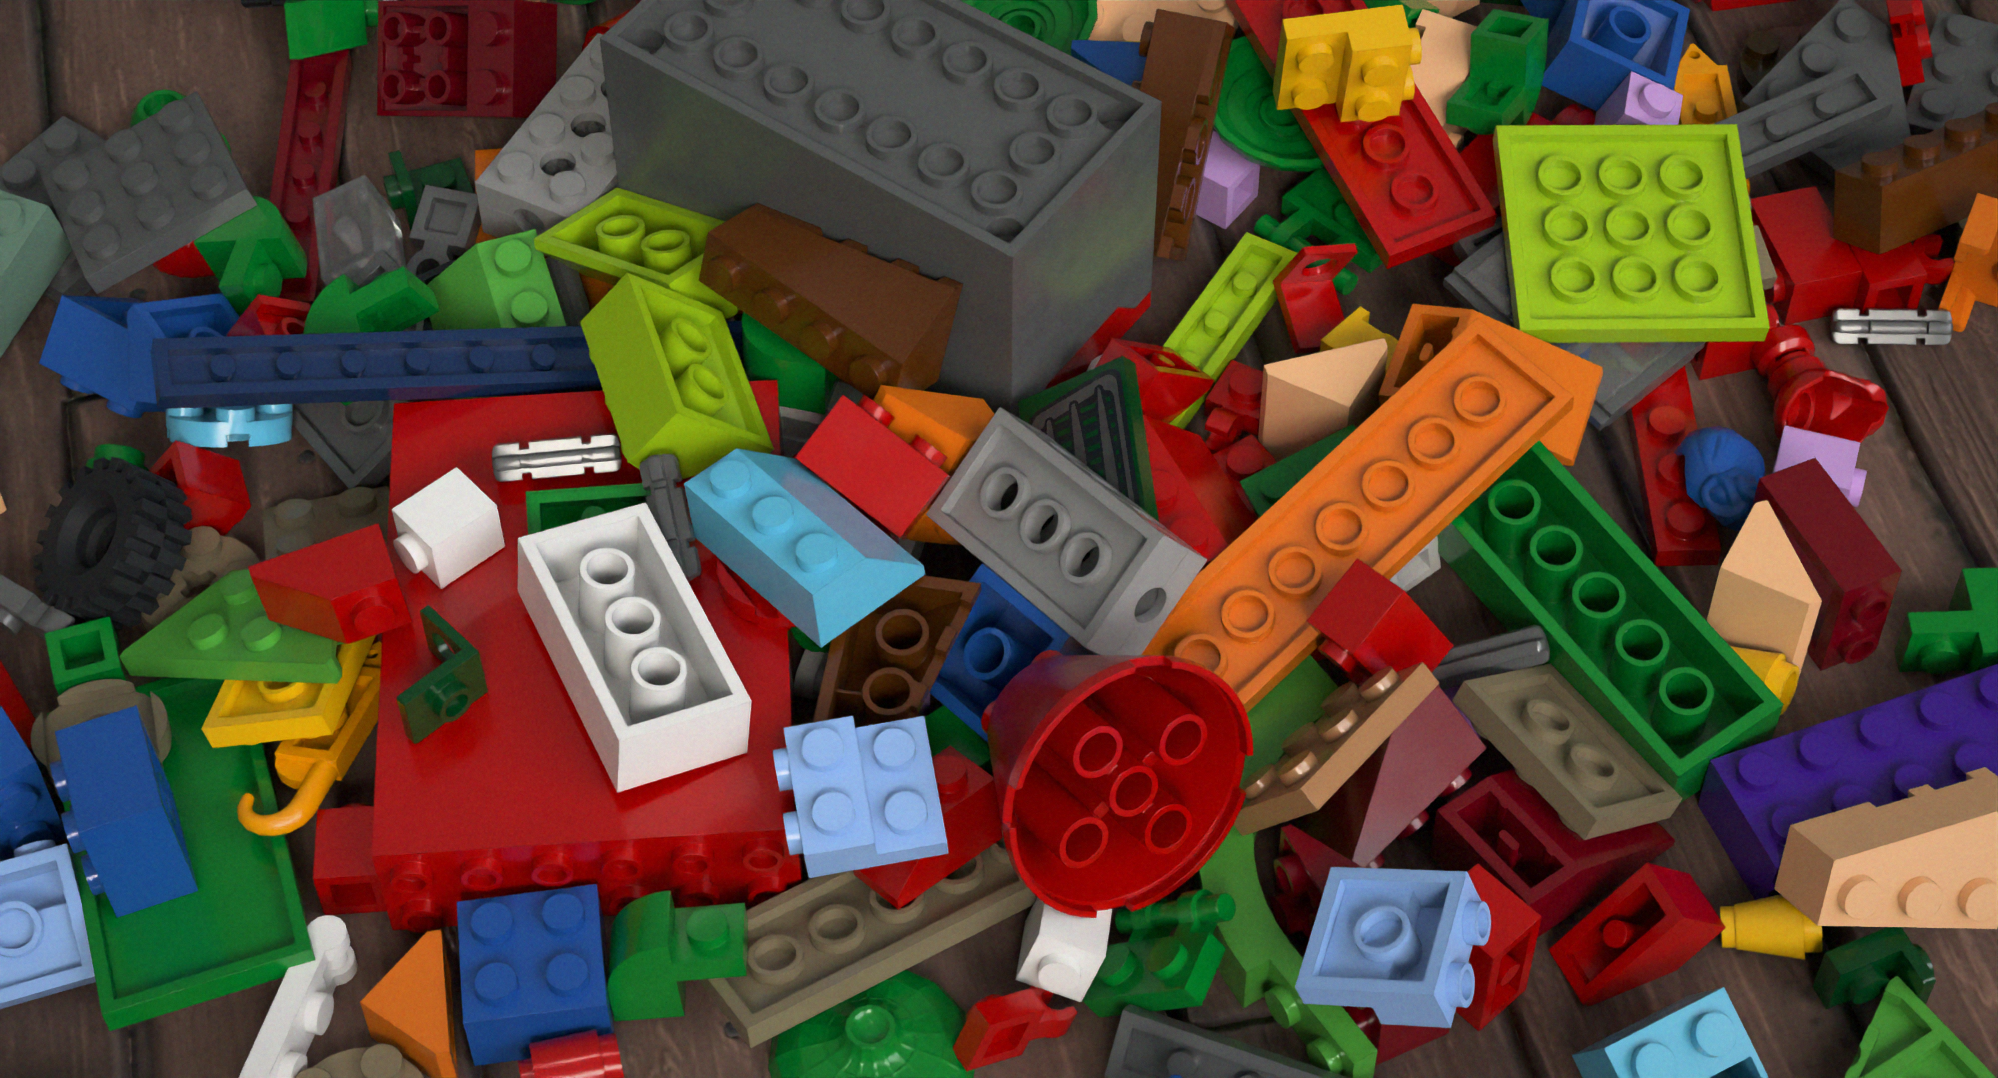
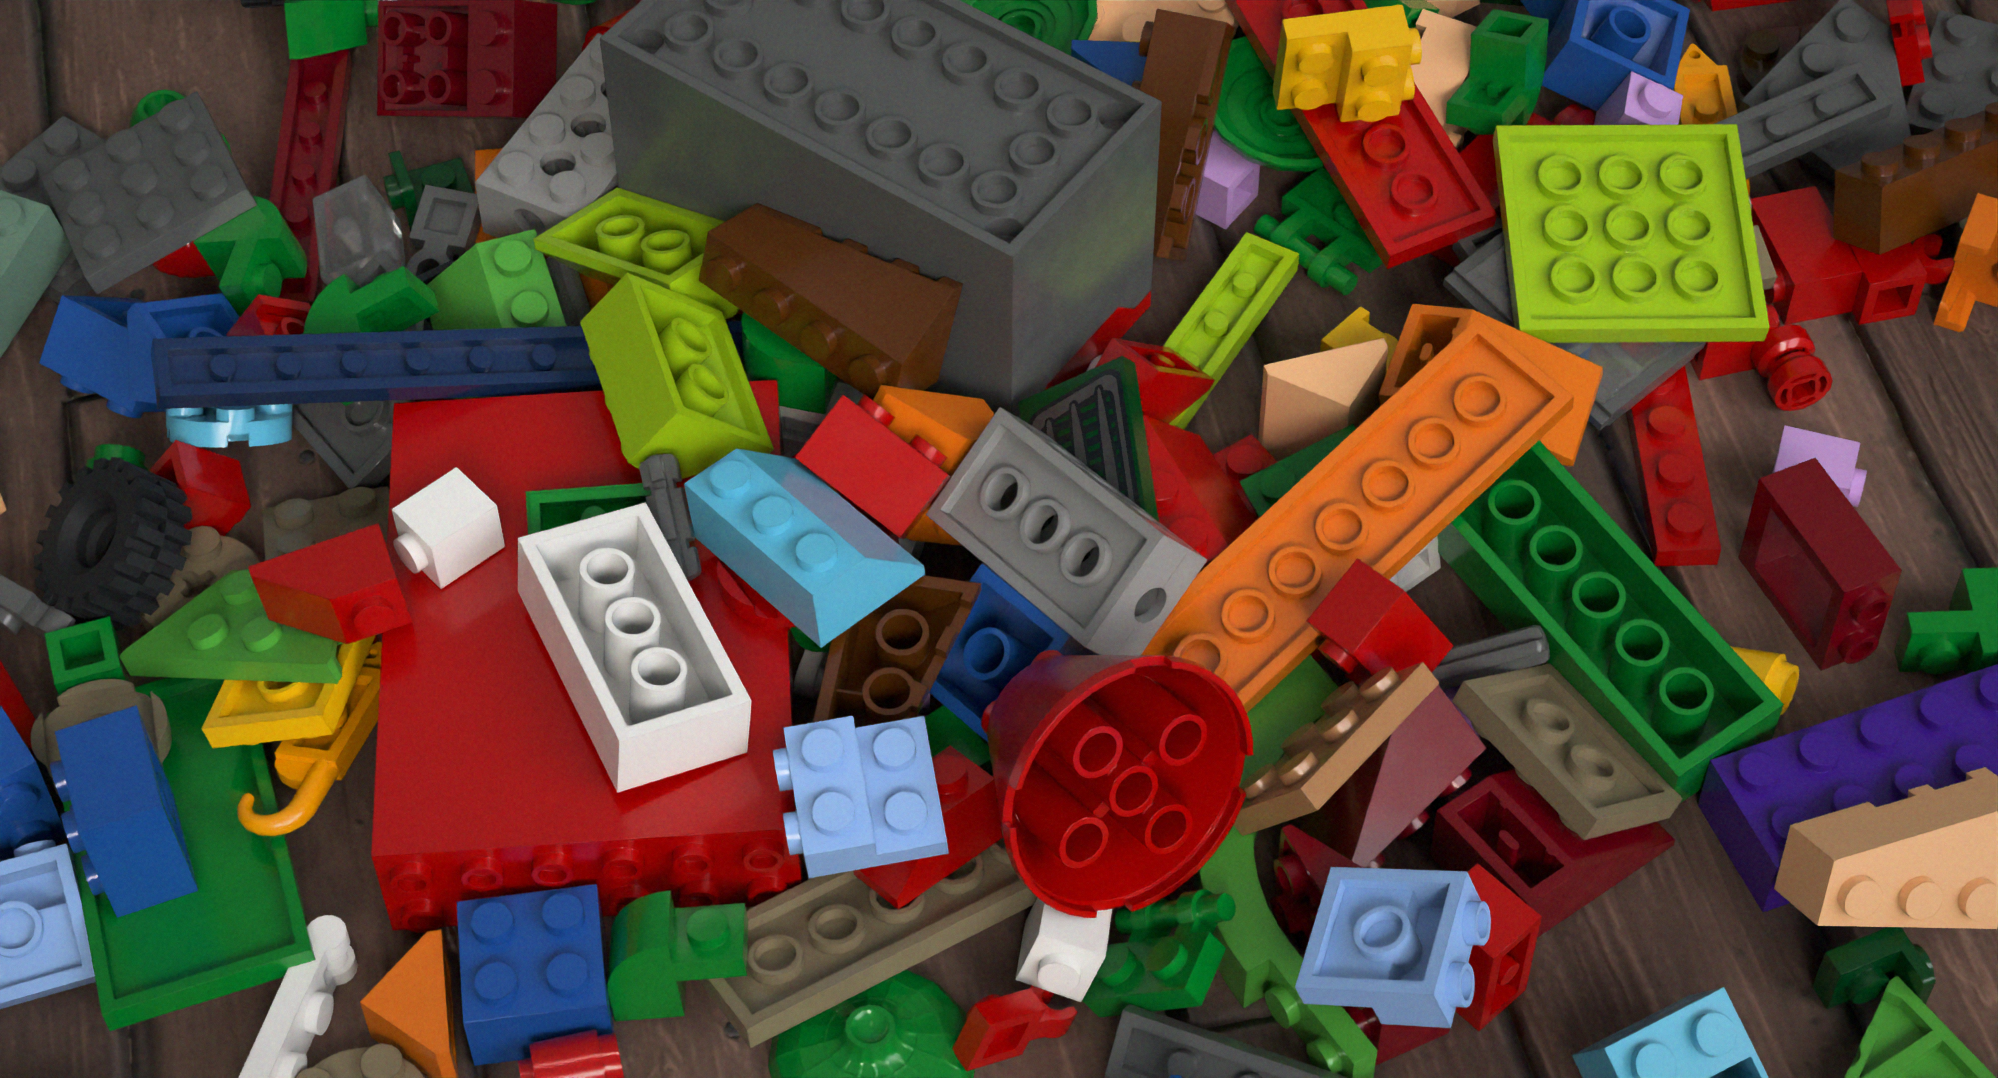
(344, 863): red brick -> none
(446, 690): dark green bracket -> none
(556, 457): axle -> none
(1233, 405): red plate -> none
(1309, 295): red bracket -> none
(1637, 934): red slope -> none
(1722, 473): blue hair -> none
(1764, 591): light nougat slope -> none
(1770, 927): yellow cone -> none
(1830, 405): red hair -> none
(1891, 326): axle -> none

